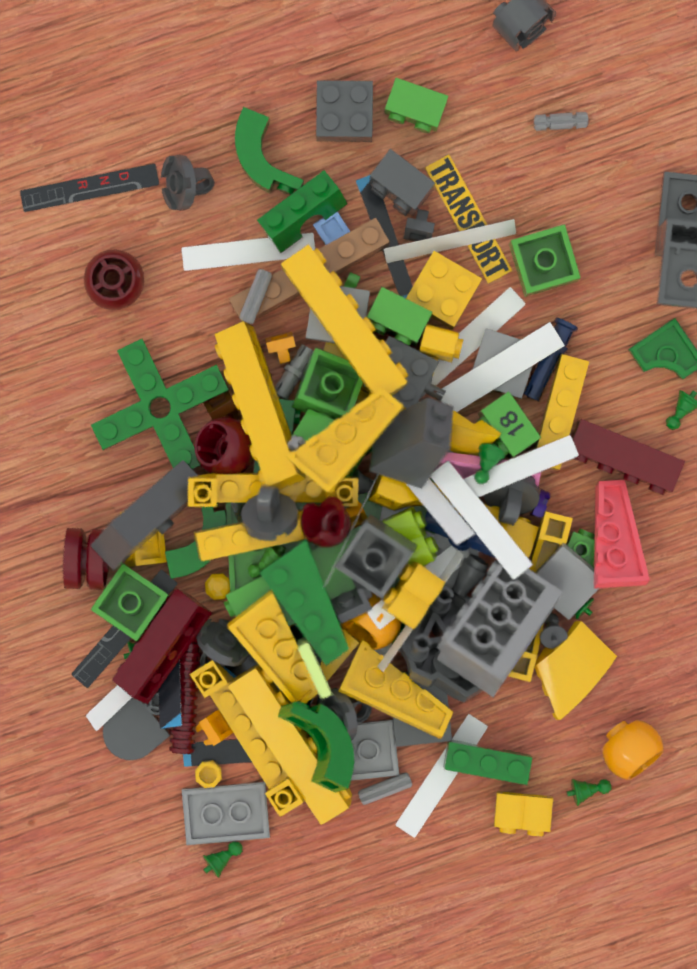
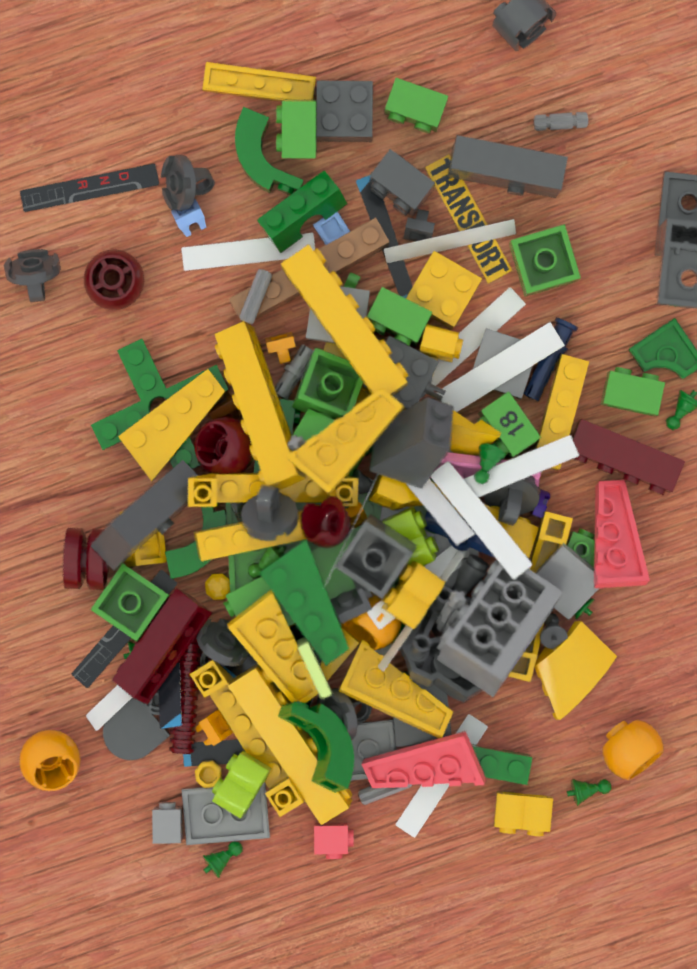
(33, 269): none -> dark grey tile
(49, 760): none -> light orange wheel
(167, 823): none -> light grey brick
(169, 425): none -> yellow wing
(188, 217): none -> light blue tile
(241, 784): none -> lime brick
(257, 83): none -> yellow tile
(298, 128): none -> bright green brick
(332, 839): none -> coral brick
(438, 761): none -> coral wing
(450, 610): none -> light grey axle
(507, 167): none -> dark grey brick
(633, 392): none -> bright green brick

